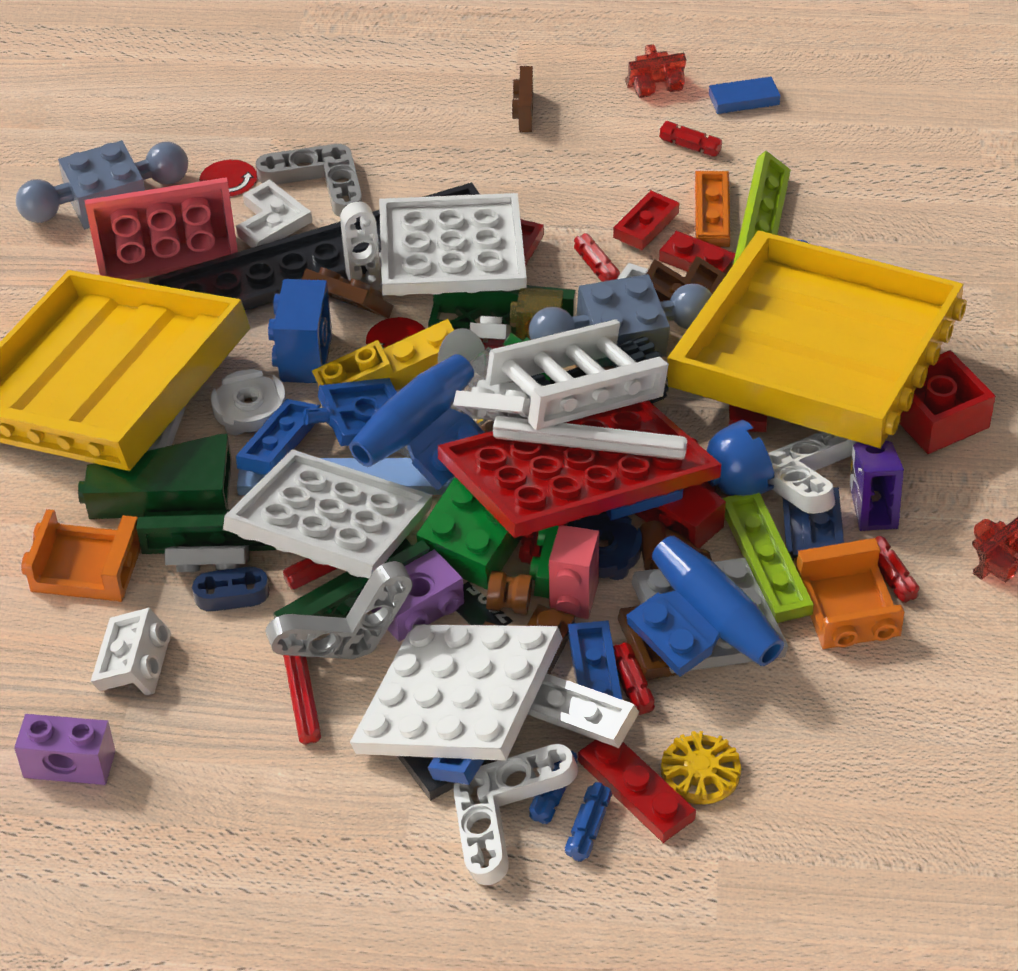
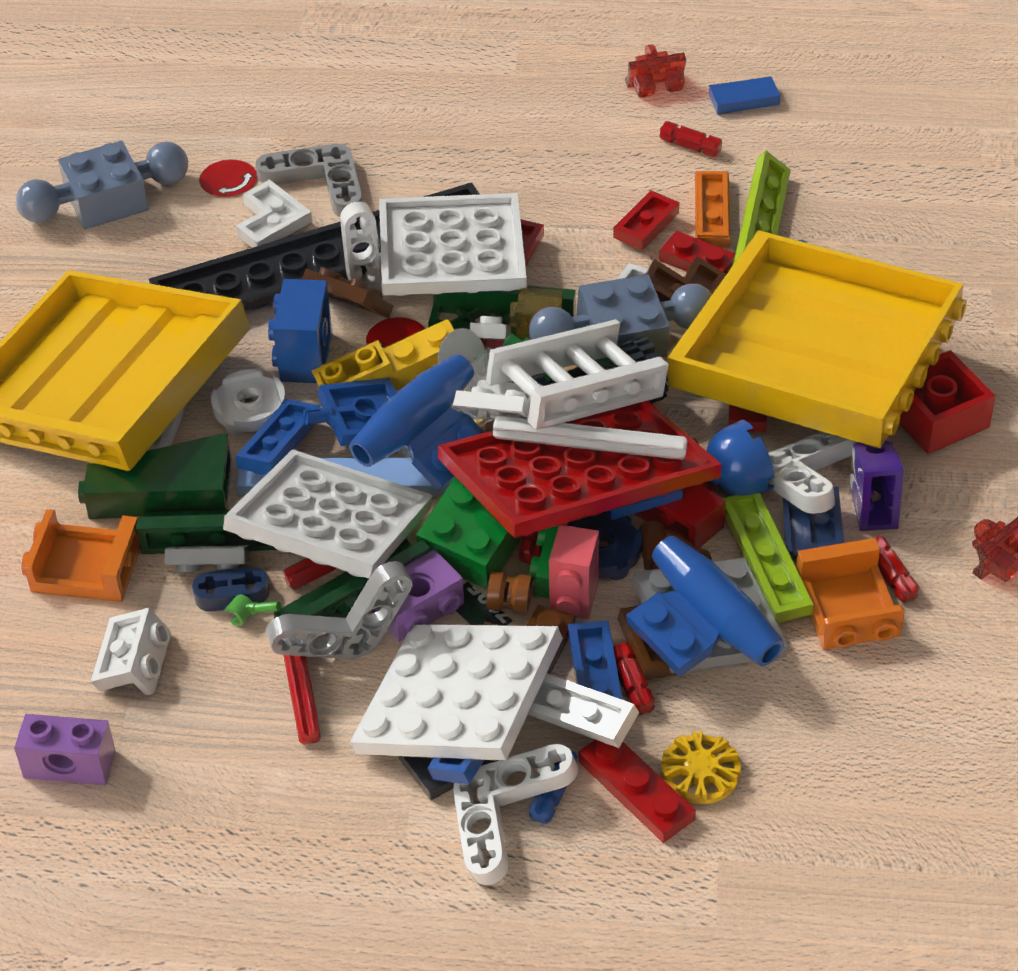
(161, 229): coral slope -> none
(244, 608): none -> bright green hand
(523, 99): reddish brown plate -> none
(588, 821): blue axle -> none
(595, 258): red axle -> none

